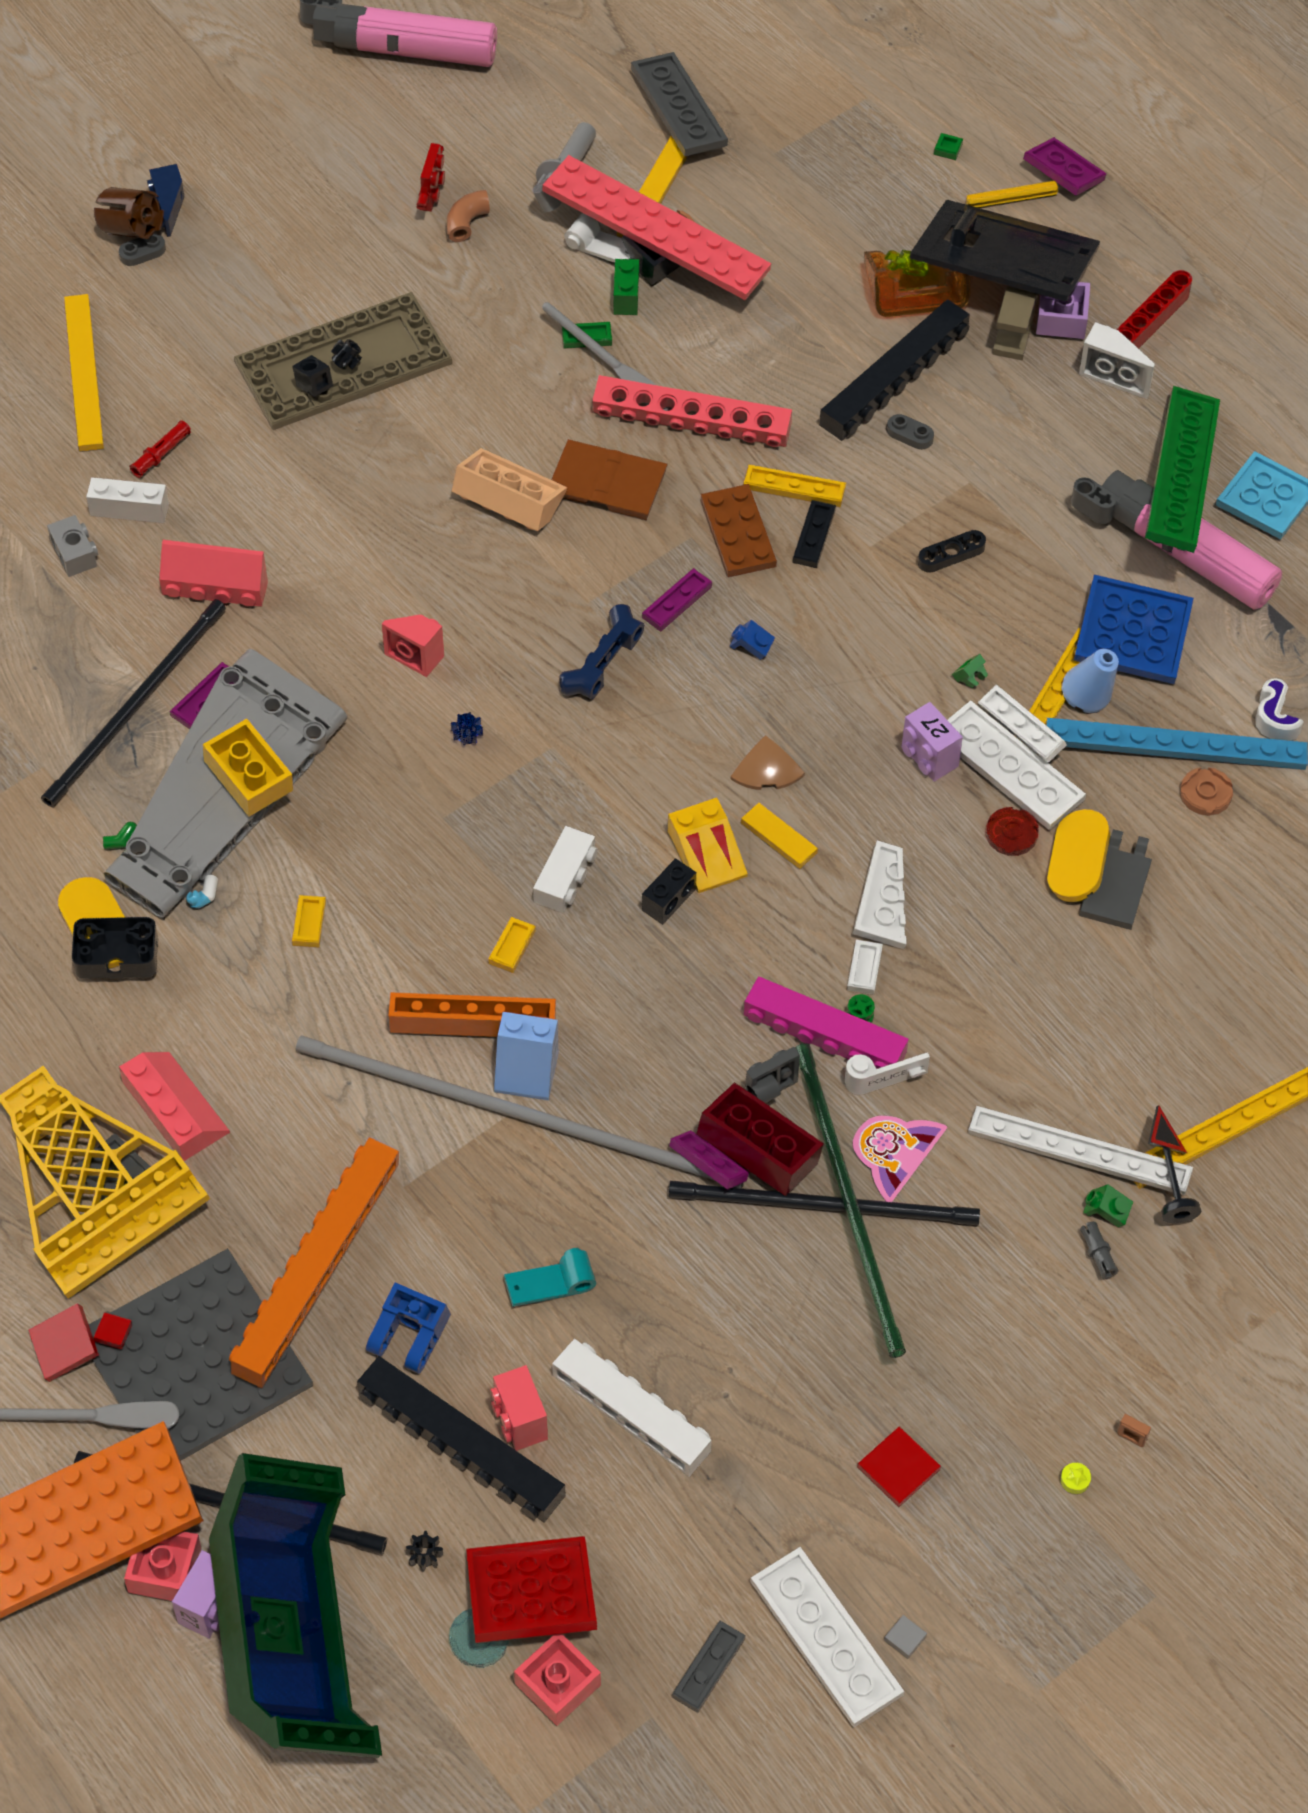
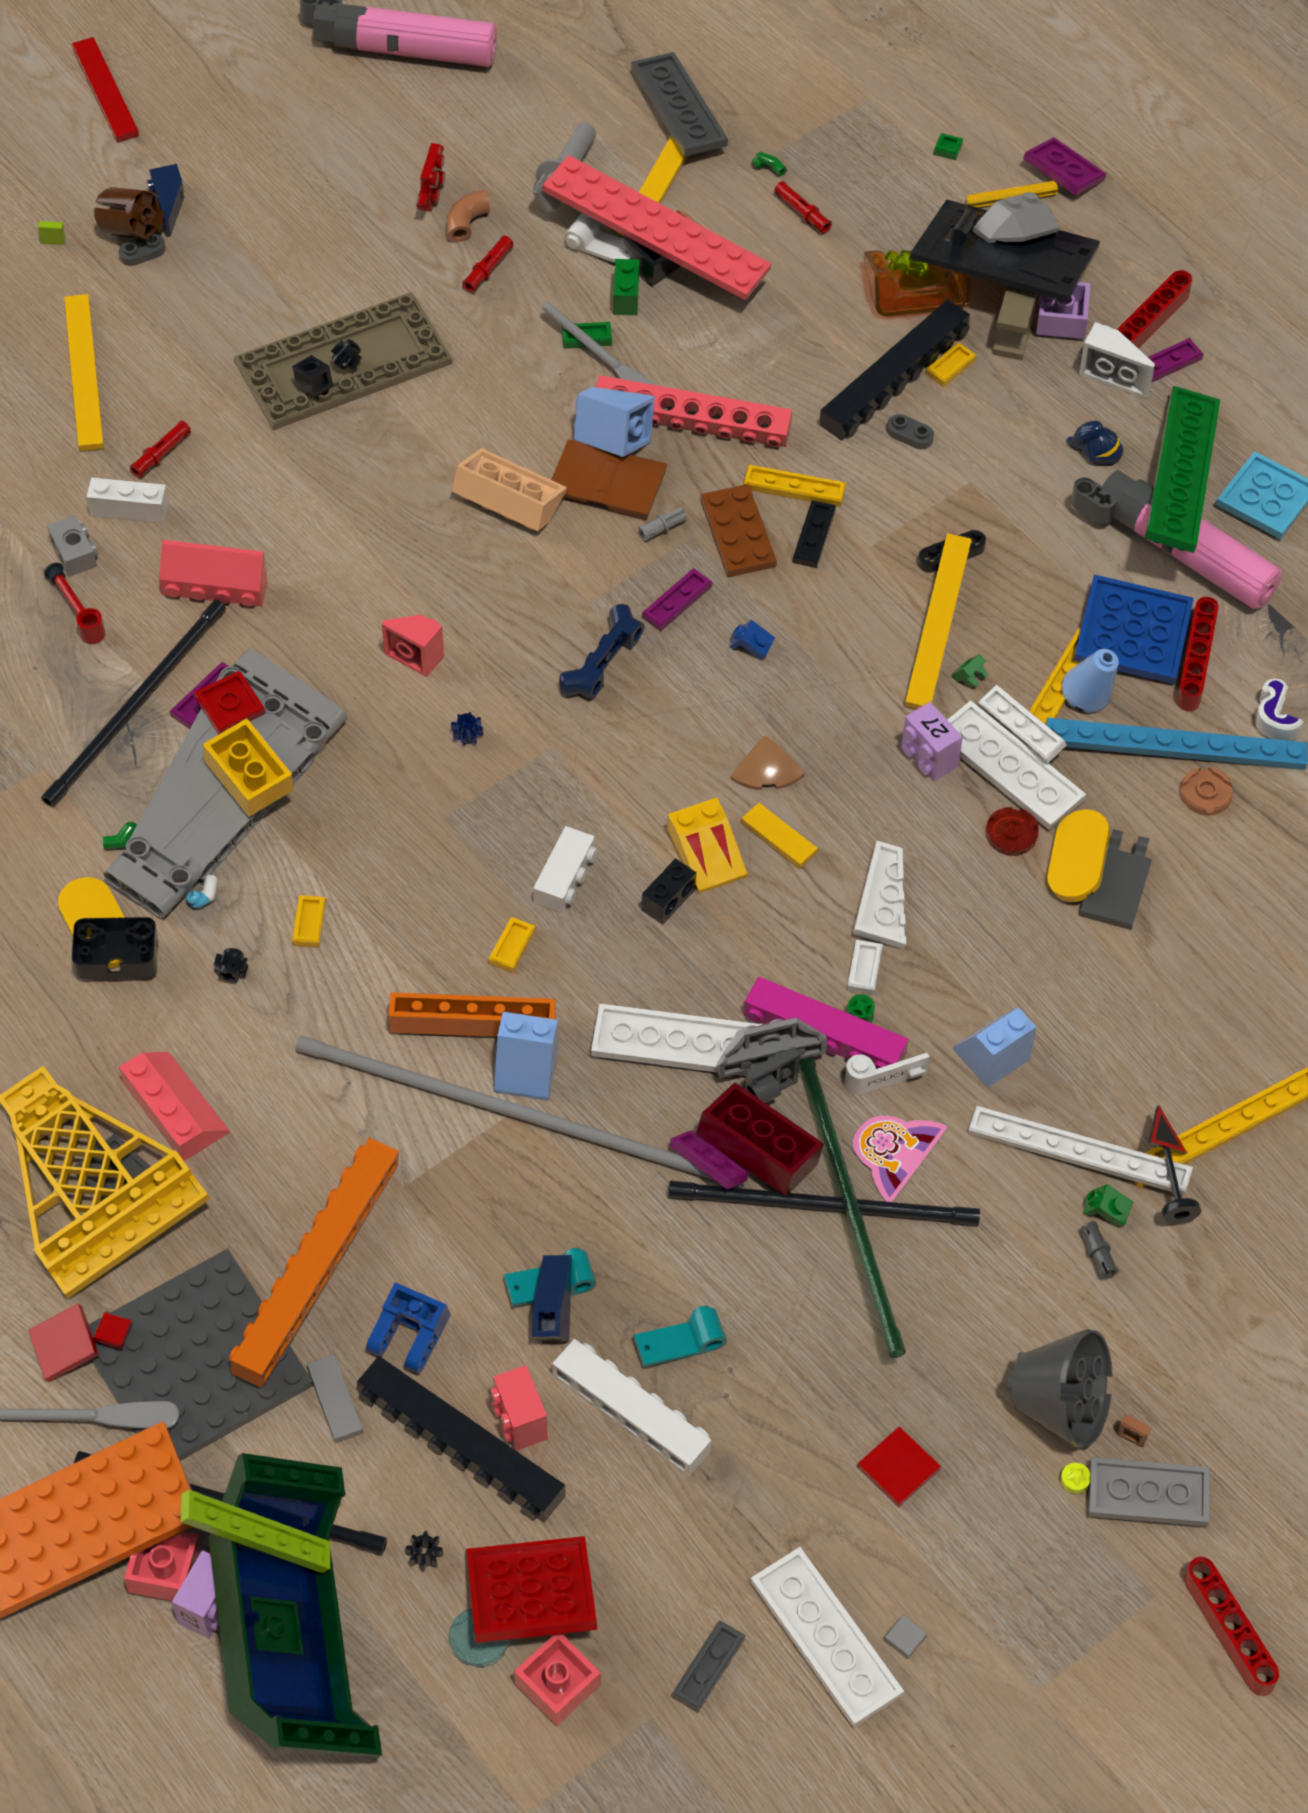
(51, 232): none -> lime tile
(88, 620): none -> red piece
(105, 89): none -> red tile
(229, 702): none -> red tile
(230, 964): none -> black gear
(255, 1531): none -> lime plate
(334, 1398): none -> light grey tile
(483, 269): none -> red pin
(553, 1300): none -> dark blue slope
(614, 420): none -> light blue slope
(661, 524): none -> light grey axle
(662, 1037): none -> white plate
(697, 1336): none -> teal door
(761, 1042): none -> light grey wedge
(770, 160): none -> green arm
(809, 212): none -> red pin
(938, 621): none -> yellow tile
(951, 364): none -> yellow tile
(998, 1046): none -> light blue slope
(1017, 220): none -> light grey wedge
(1065, 1386): none -> dark grey cone
(1097, 443): none -> dark blue hair
(1149, 1491): none -> light grey plate
(1175, 358): none -> magenta tile
(1197, 654): none -> red beam
(1231, 1639): none -> red beam

